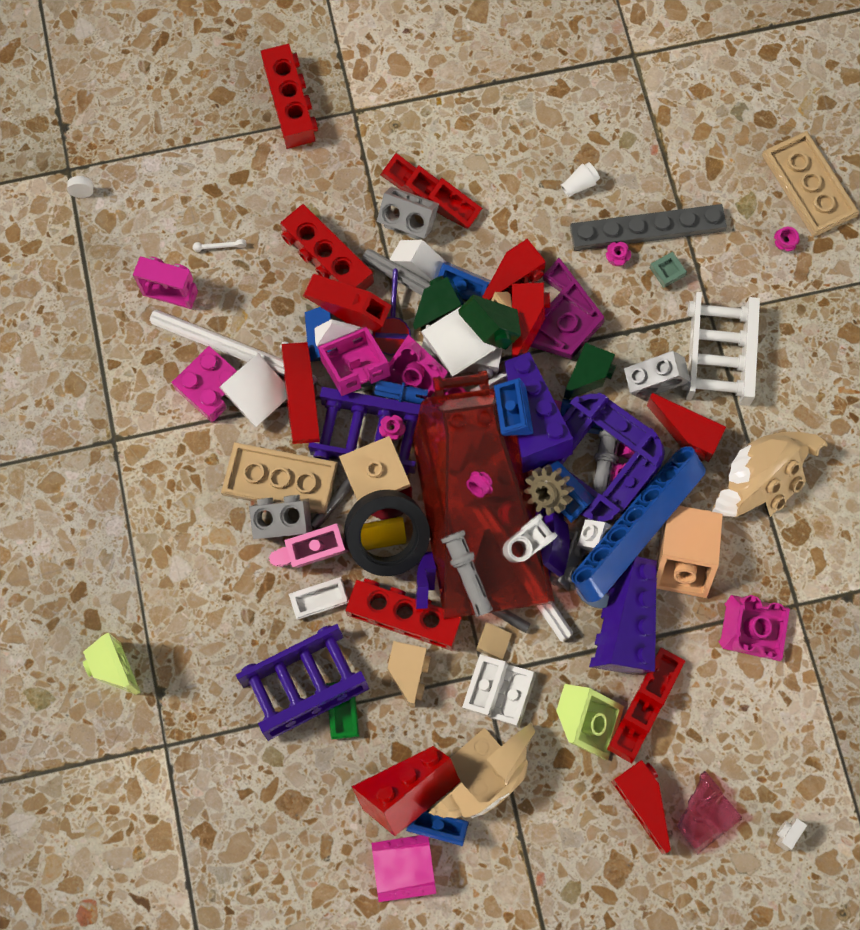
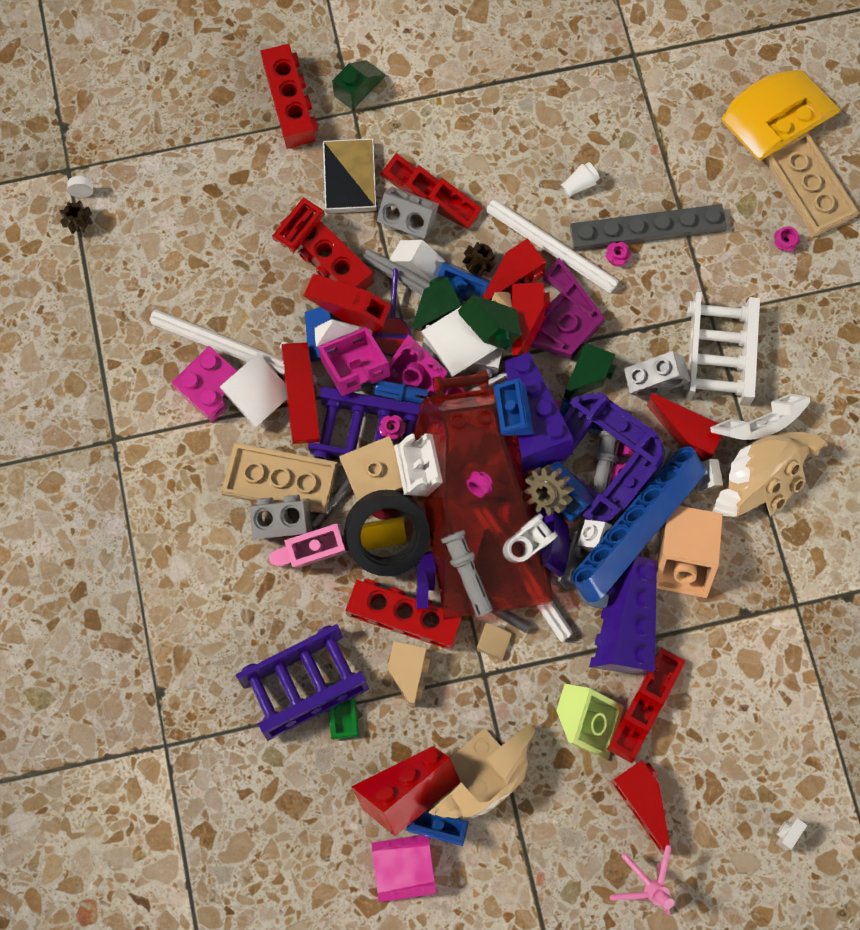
(73, 210): none -> dark brown gear
(109, 664): yellowish green slope -> none
(165, 282): dark pink piece -> none
(197, 247): white hinge -> none
(294, 245): none -> red tile
(319, 598): white tile -> none
(349, 176): none -> tile
(356, 82): none -> dark green slope
(418, 465): none -> white hinge
(479, 258): none -> dark brown gear
(499, 690): white slope -> none
(552, 246): none -> white axle
(654, 889): none -> bright pink plant
(668, 269): sand green plate -> none
(707, 815): clear pink slope -> none
(712, 477): none -> white plate
(754, 627): dark pink slope -> none
(777, 111): none -> yellow slope
(783, 413): none -> white slope

